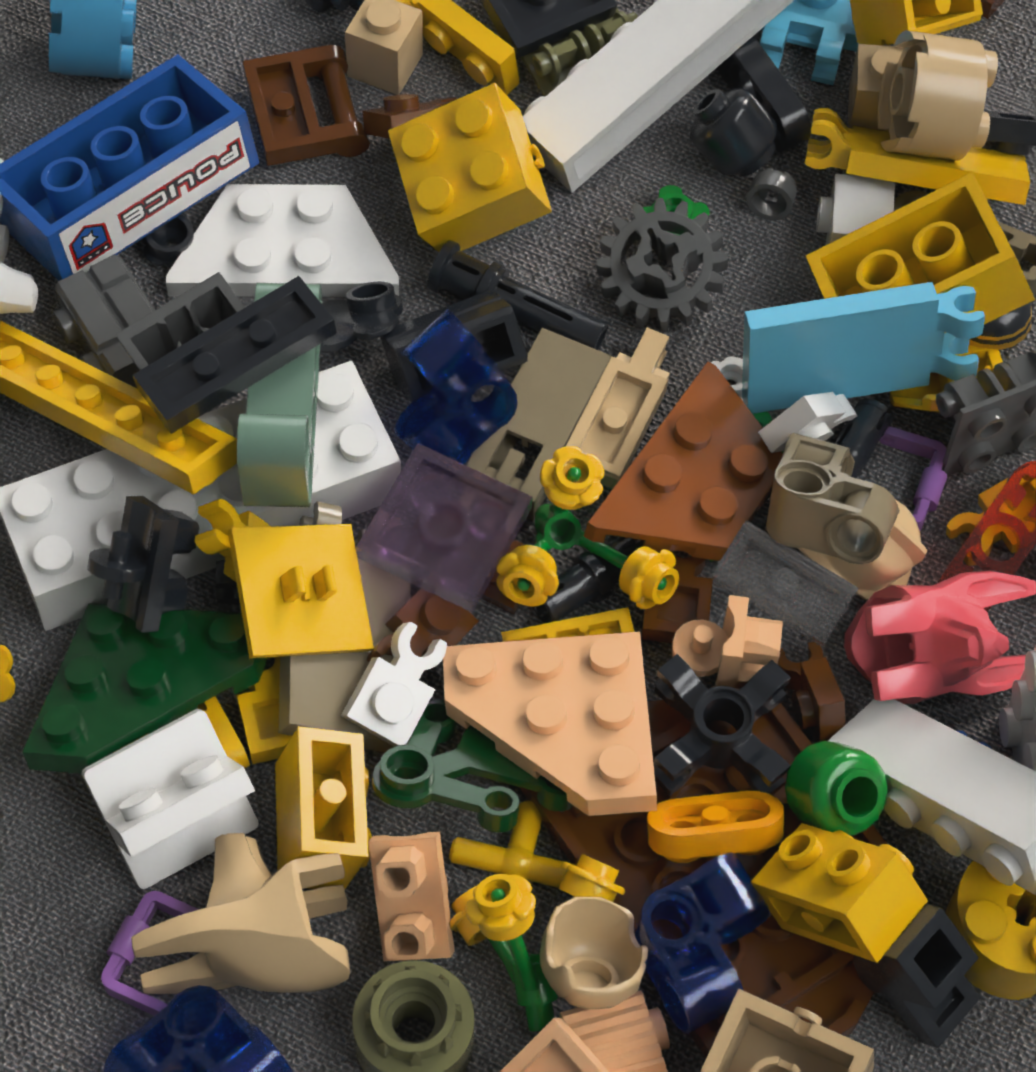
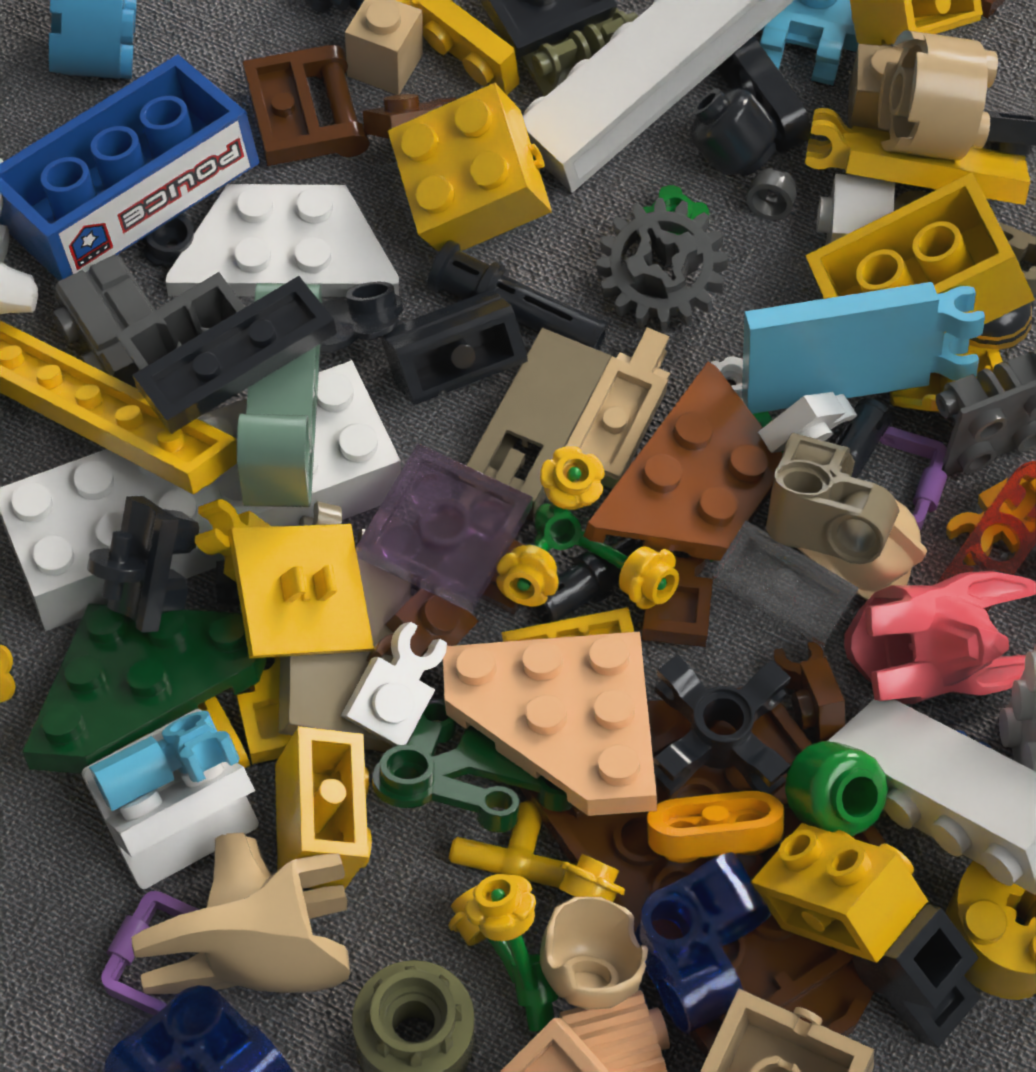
(188, 745): none -> medium azure bar
(411, 896): light nougat hips -> none
(456, 368): clear blue piece -> none
(734, 650): light nougat hips -> none

